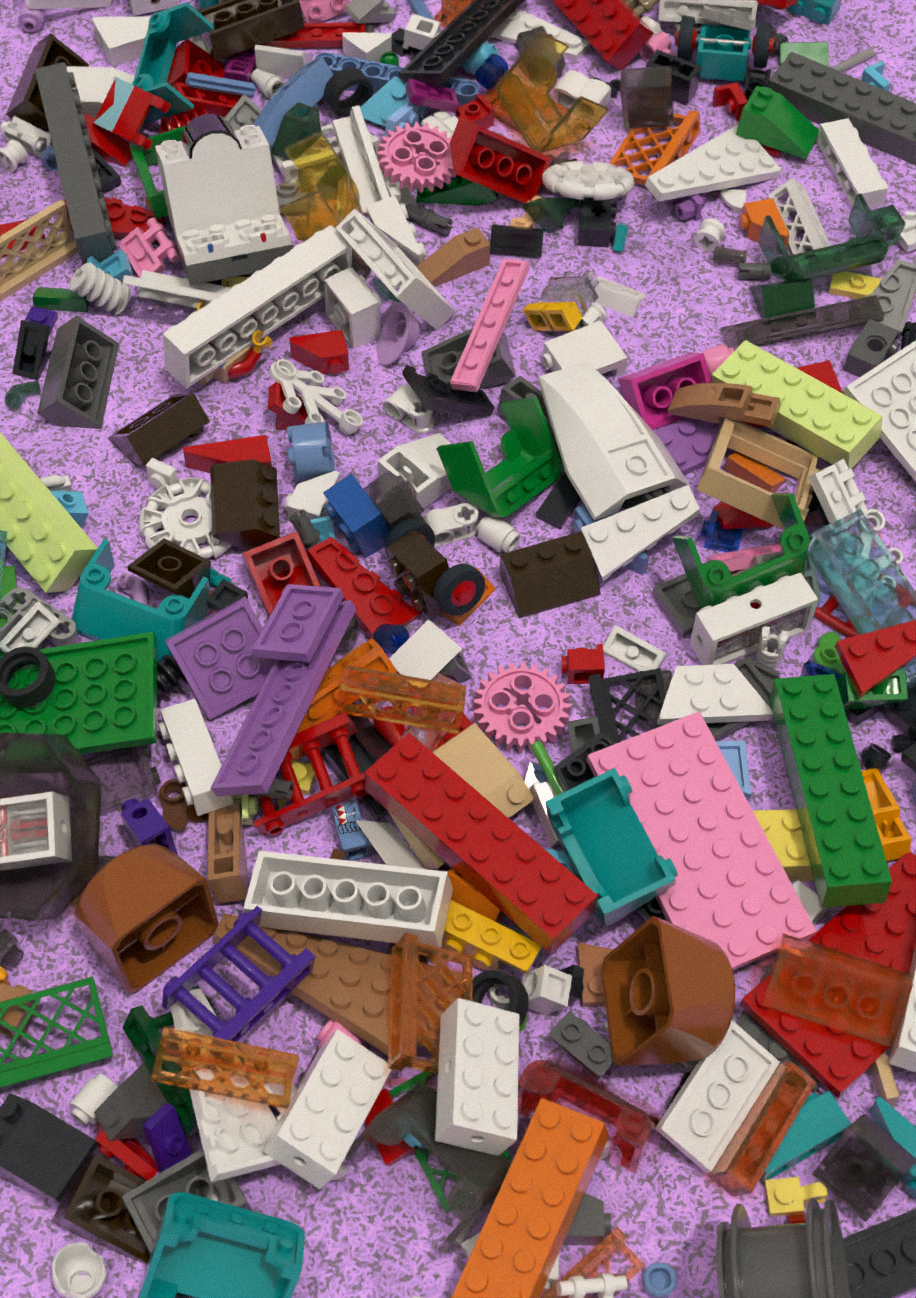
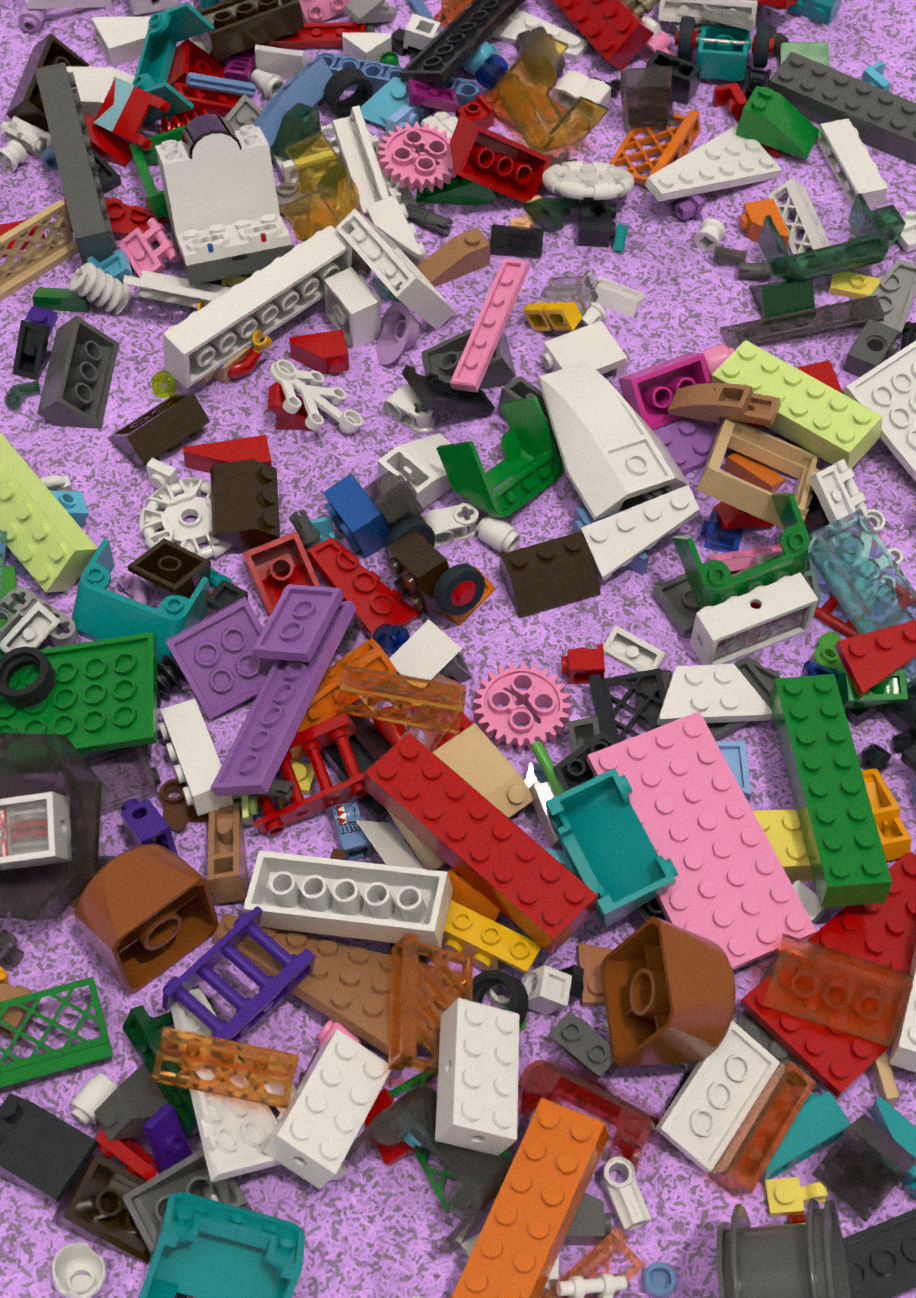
(163, 392): none -> clear neon green bush
(310, 450): medium blue brick -> none
(310, 496): white slope -> none
(559, 503): black tile -> none
(625, 1196): none -> white piece
(733, 199): white tile -> none
(771, 648): white hinge -> none
(855, 60): light grey bar -> none

